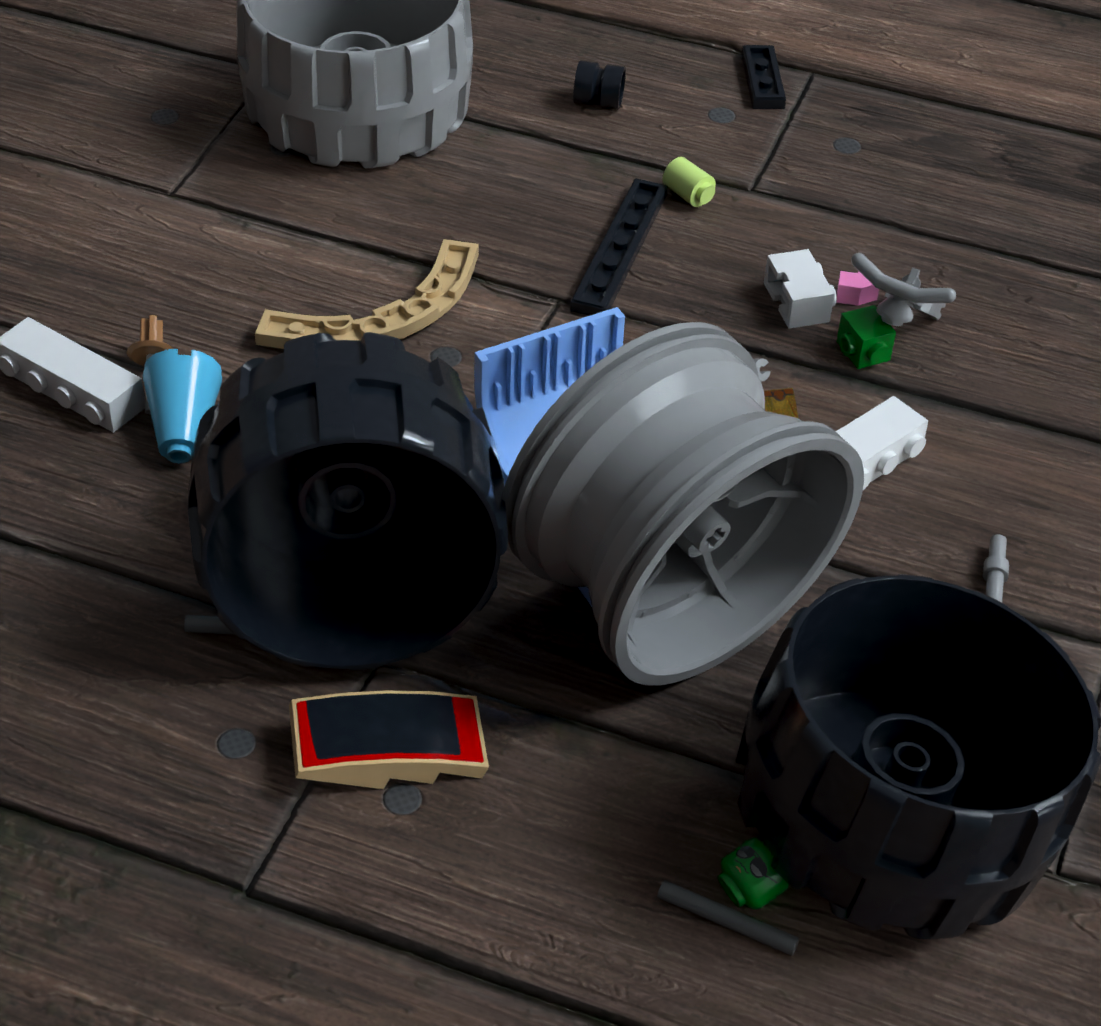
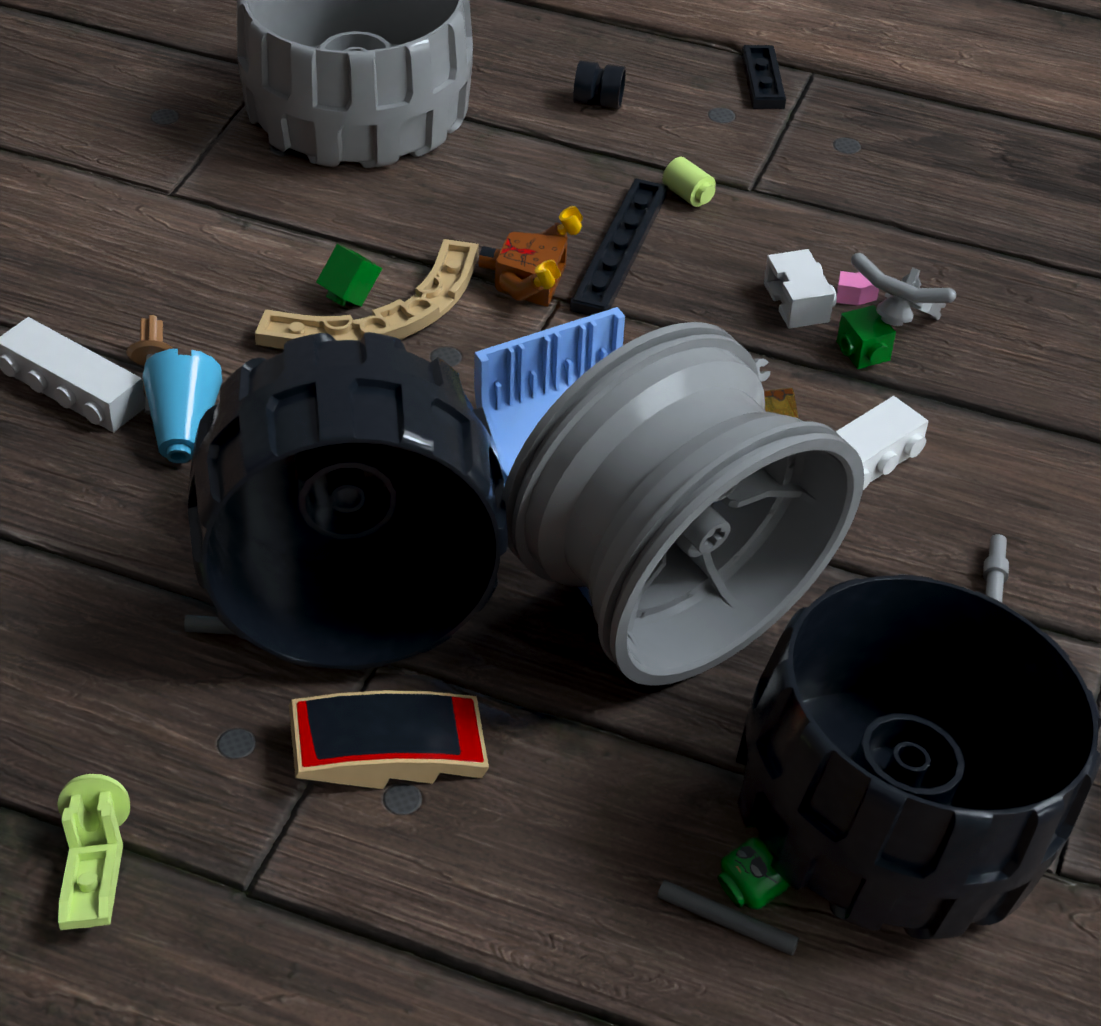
(91, 817): none -> yellowish green piece
(348, 276): none -> green brick
(532, 263): none -> dark orange torso

